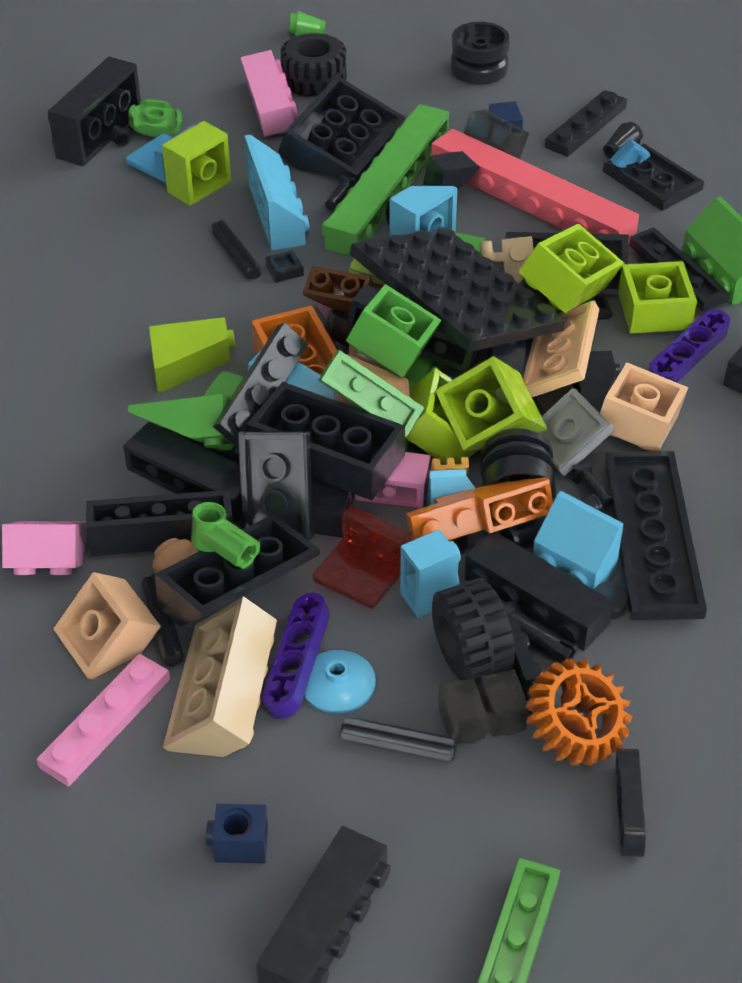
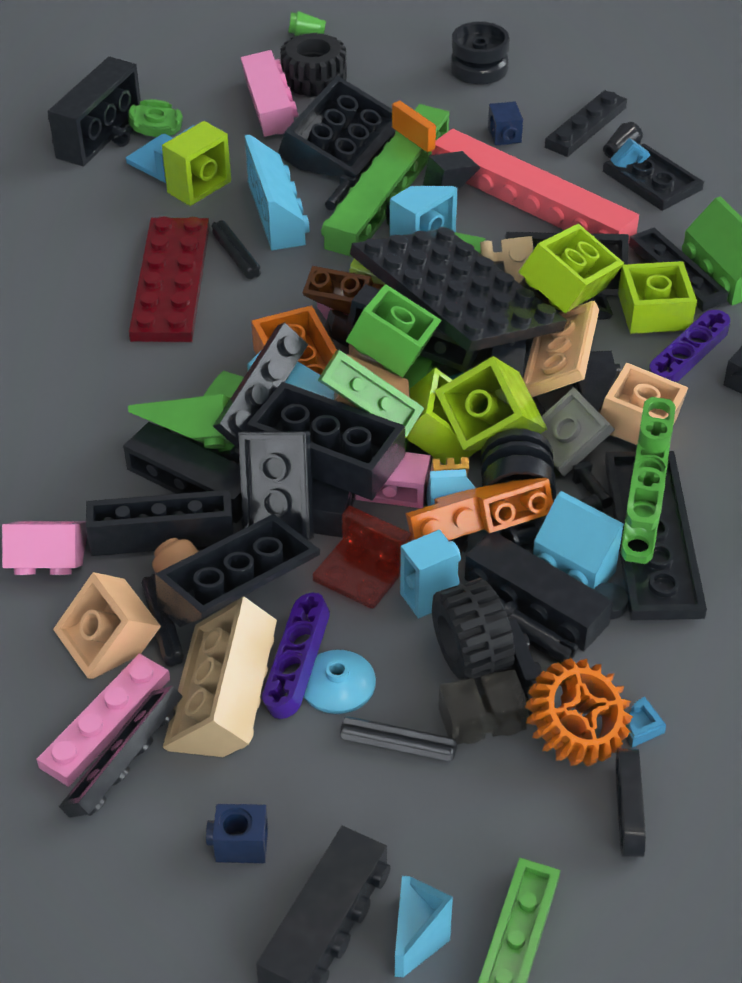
(113, 763): none -> black plate
(170, 280): none -> dark red plate
(189, 350): lime slope -> none
(215, 533): bright green piece -> none
(284, 266): black tile -> none
(413, 126): none -> orange tile
(422, 924): none -> medium azure slope
(488, 129): clear smoke piece -> none
(644, 724): none -> dark azure tile
(648, 480): none -> bright green piece

